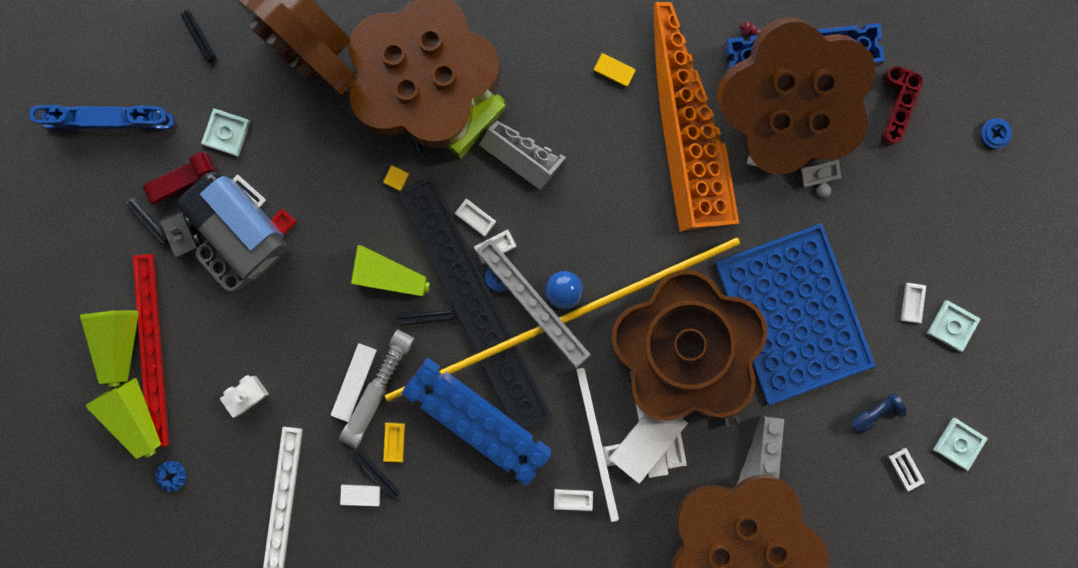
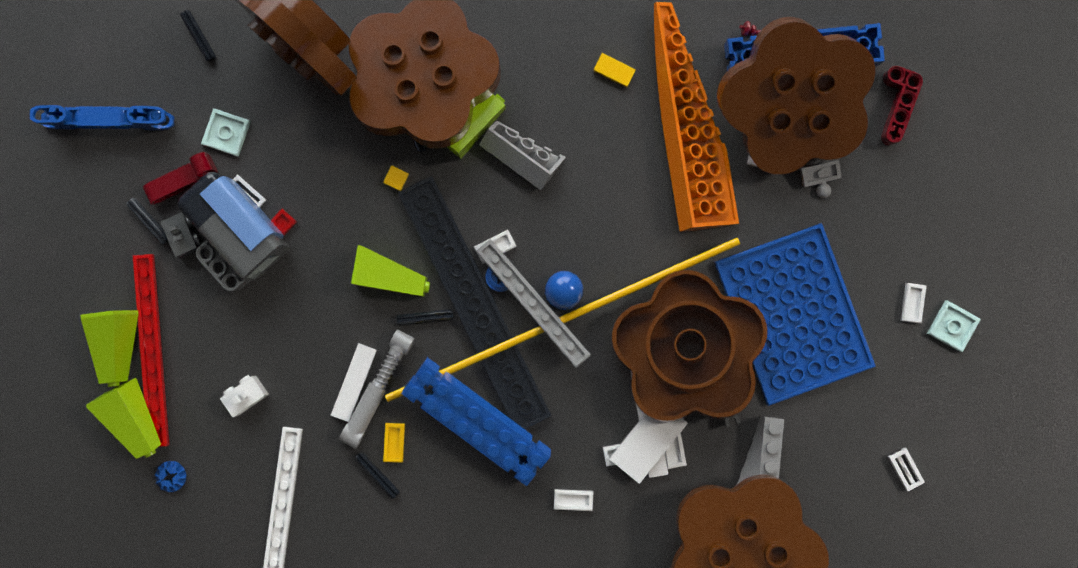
(360, 495): white tile -> none
(475, 217): white tile -> none
(597, 444): white tile -> none
(866, 421): dark blue piece -> none
(960, 444): light aqua tile -> none
(1005, 133): blue gear -> none

